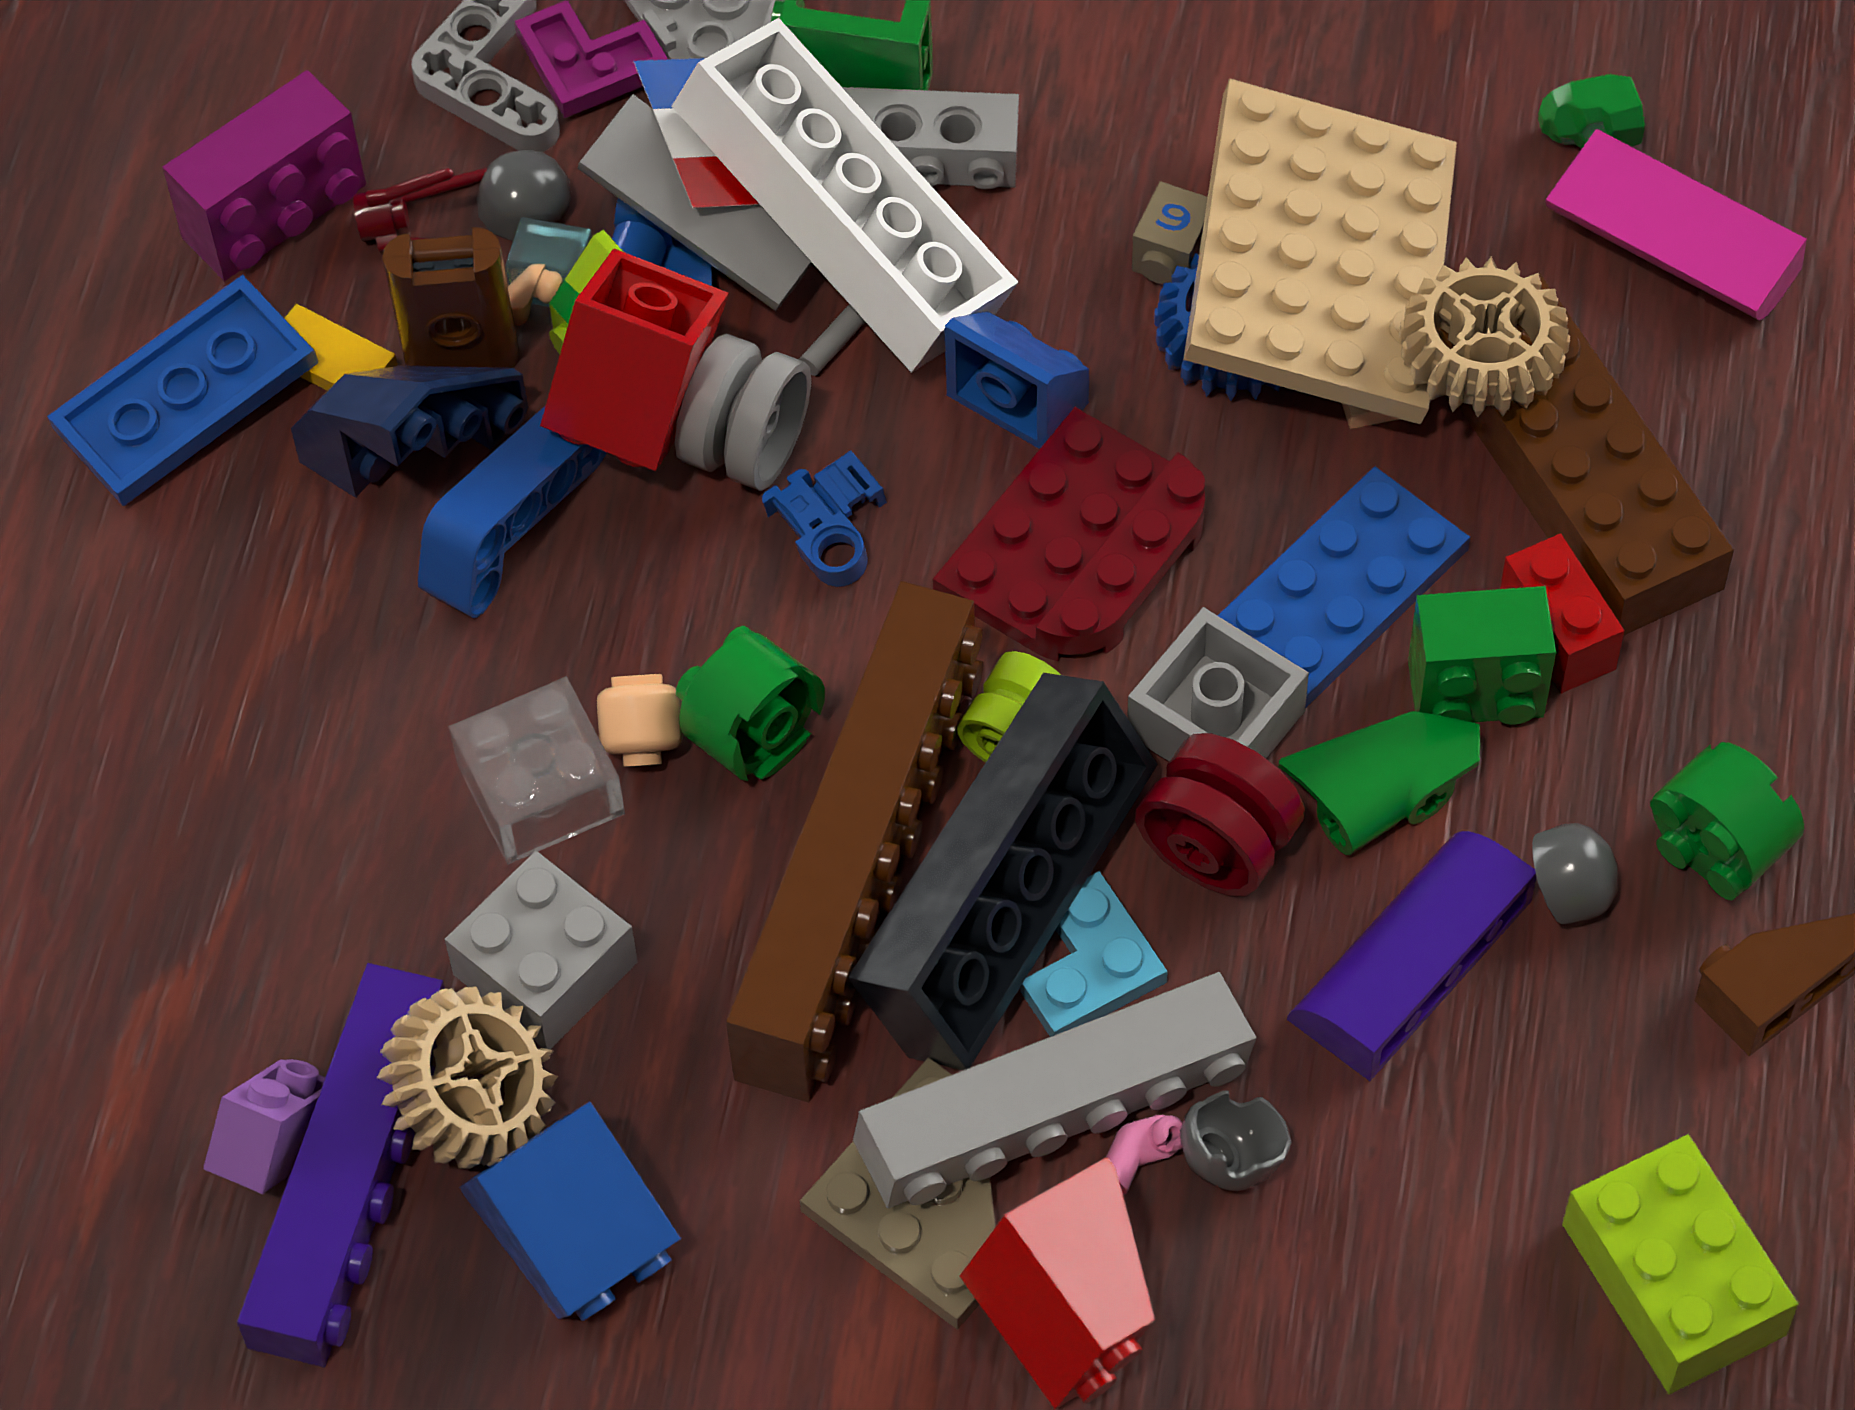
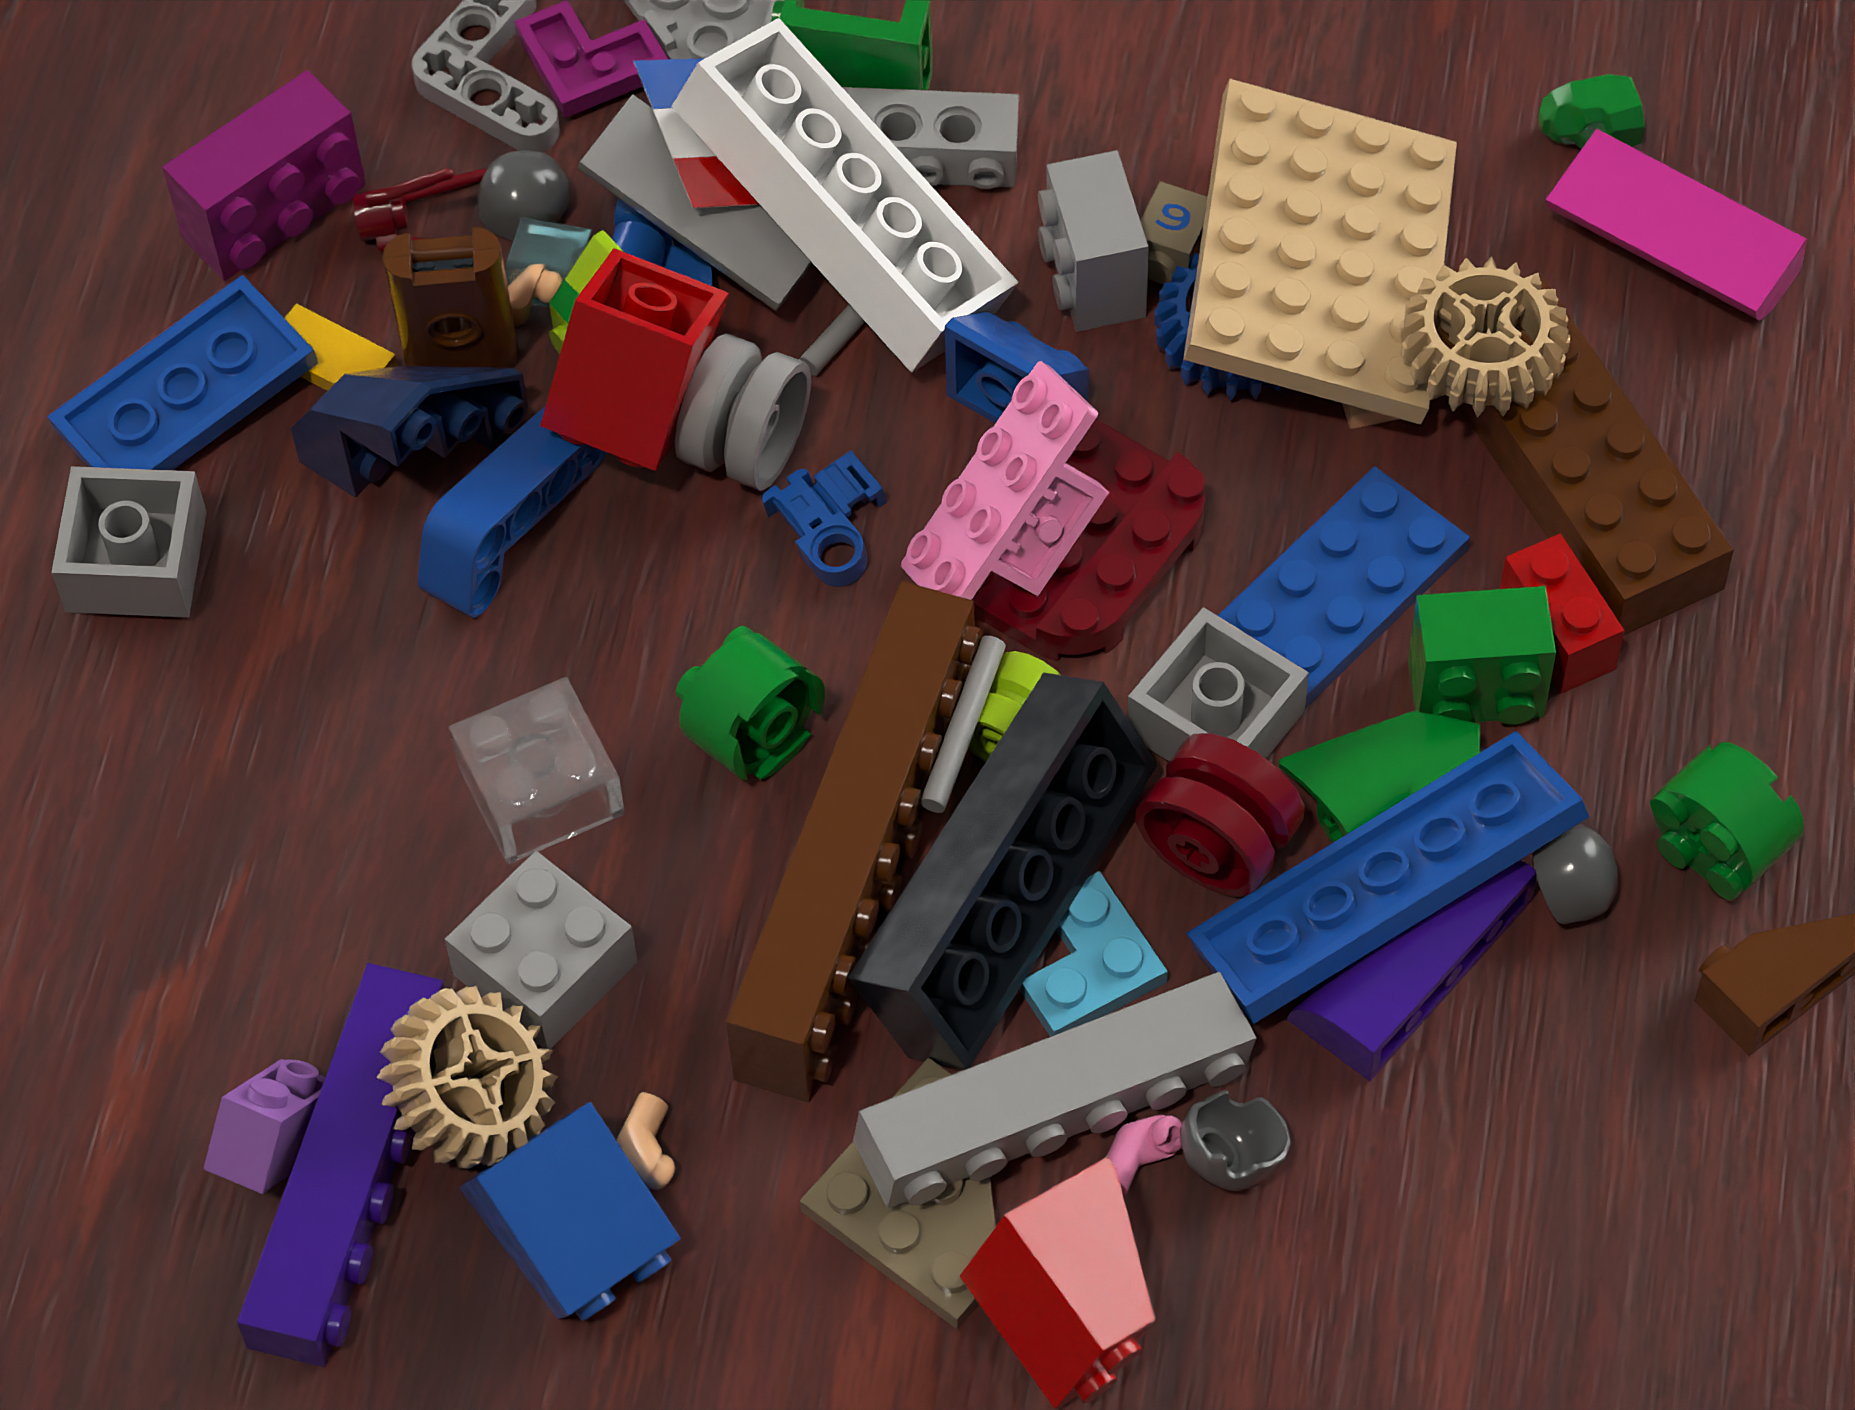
(129, 541): none -> light grey brick
(639, 718): light nougat head -> none
(639, 1141): none -> light nougat arm
(962, 724): none -> light grey bar
(1016, 499): none -> bright pink bracket
(1094, 241): none -> light grey brick
(1387, 875): none -> blue plate
(1679, 1263): lime brick -> none

